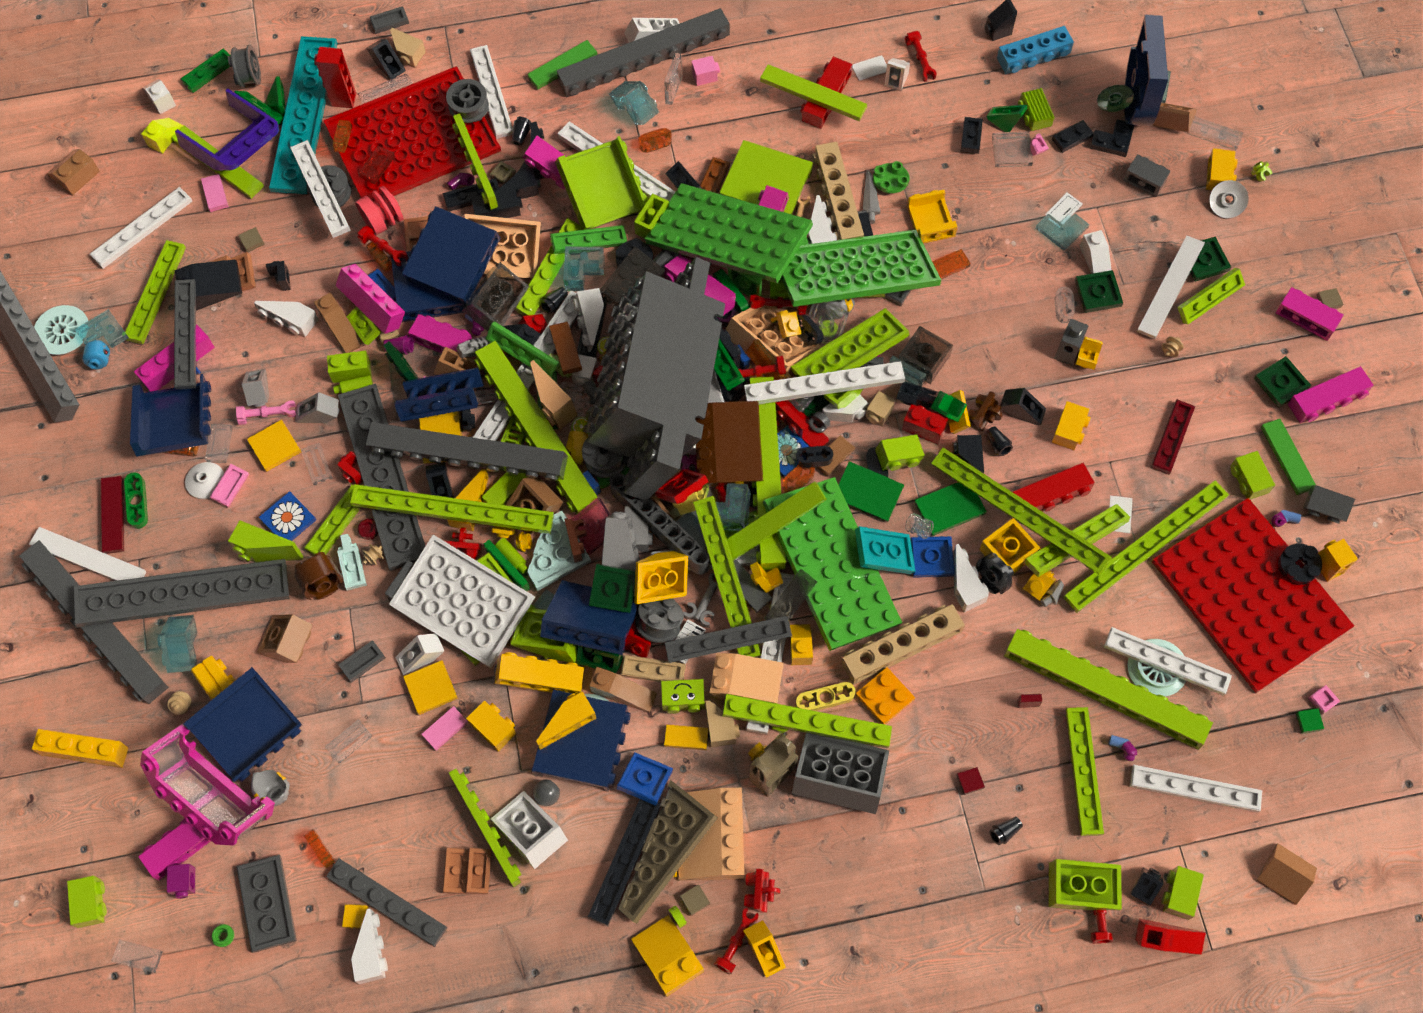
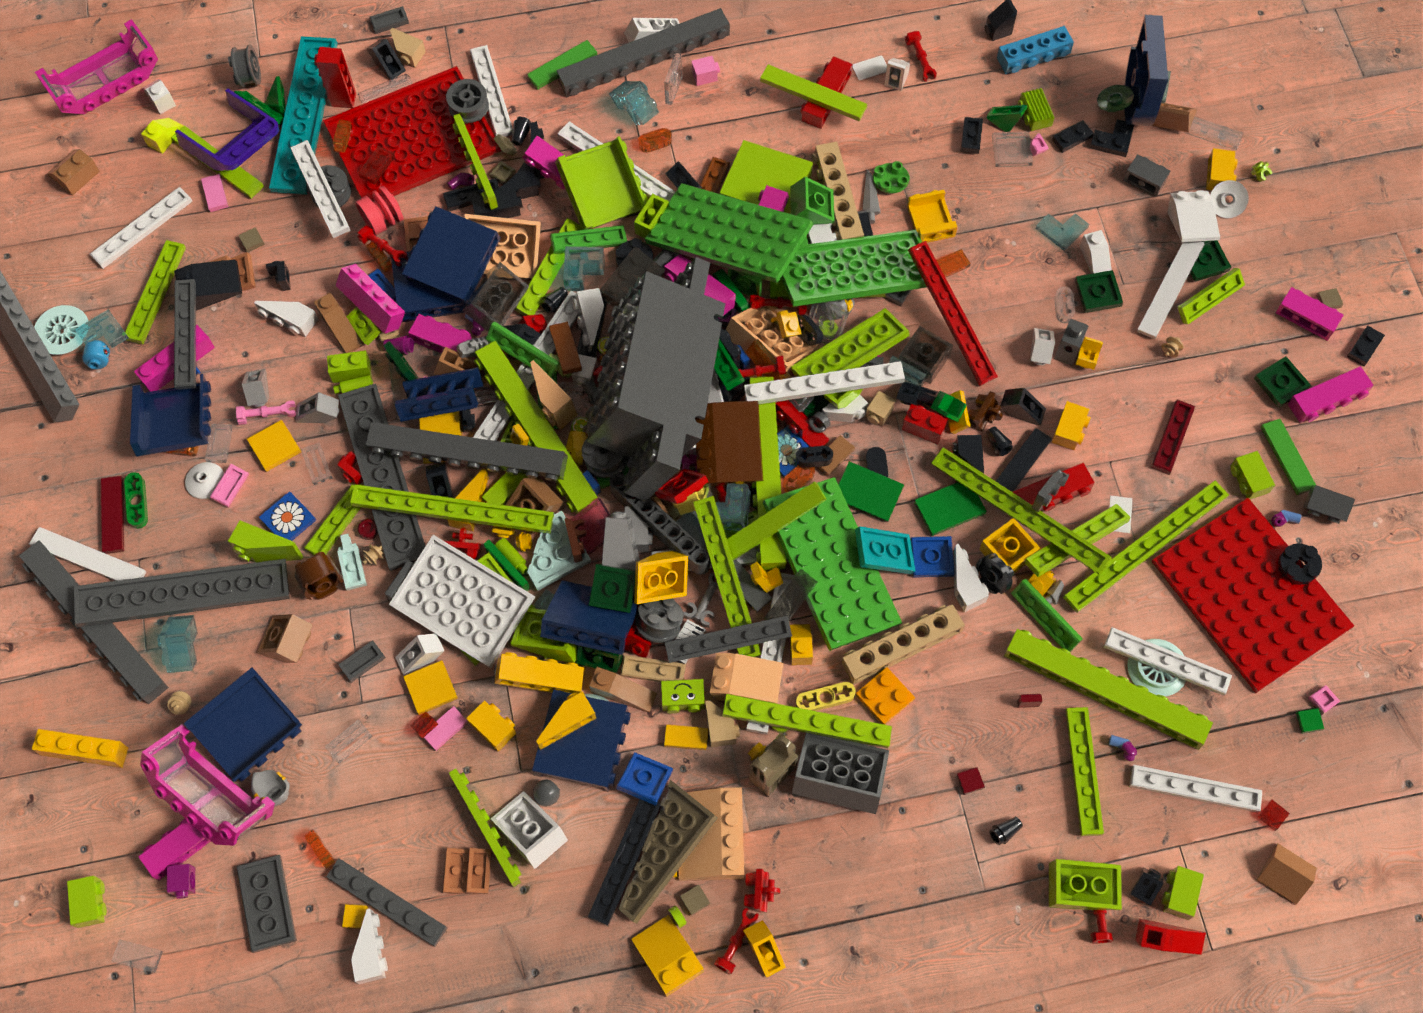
(102, 74): none -> dark pink windscreen
(206, 71): green tile -> none
(212, 676): yellow brick -> none
(217, 933): bright green plate -> none
(424, 725): none -> clear red tile
(505, 144): none -> dark tan tile
(518, 435): none -> yellow tile
(812, 201): none -> bright green slope
(899, 452): lime brick -> none
(920, 526): clear wheel -> none
(952, 313): none -> red tile
(1024, 460): none -> black tile
(1042, 346): none -> white slope
(1046, 615): none -> bright green tile
(1050, 488): none -> dark grey hinge
(1064, 208): white sticker -> none
(1193, 216): none -> white slope
(1273, 815): none -> clear red plate
(1336, 559): yellow brick -> none
(1366, 345): none -> black plate

